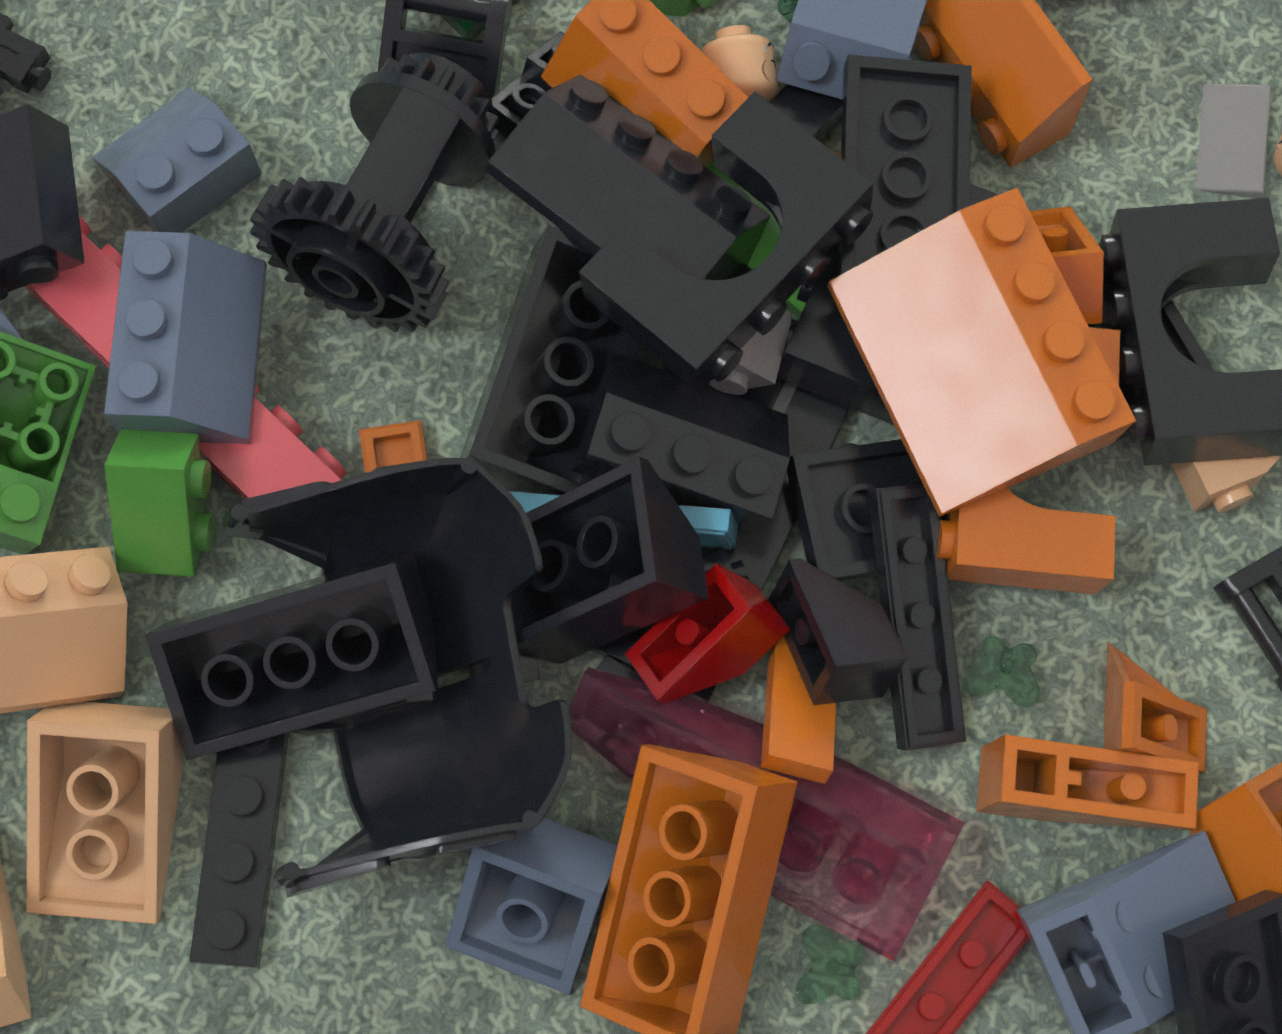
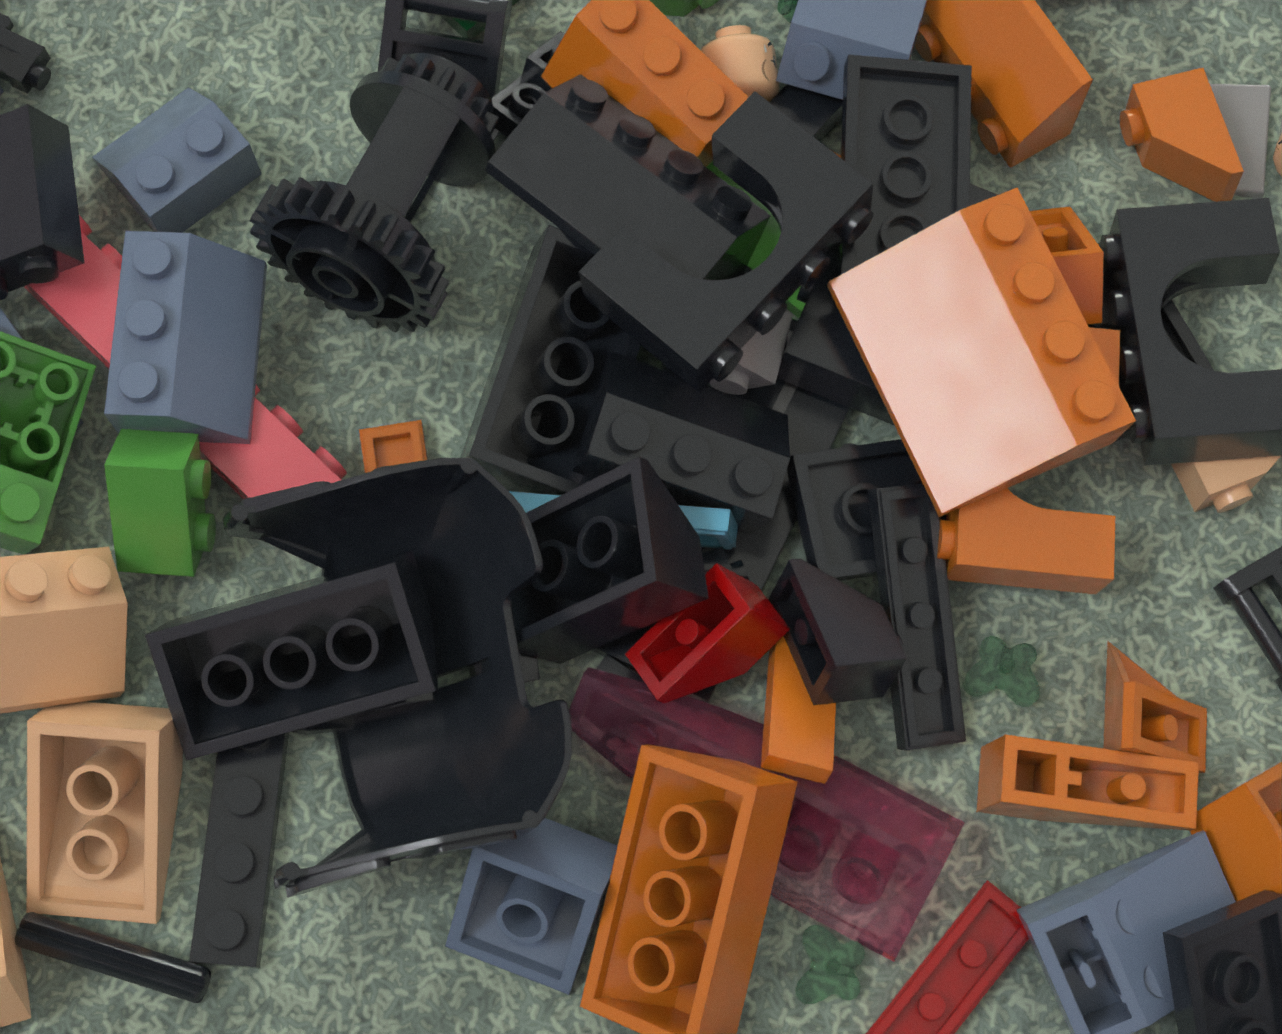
(113, 957): none -> black axle
(1182, 134): none -> orange slope

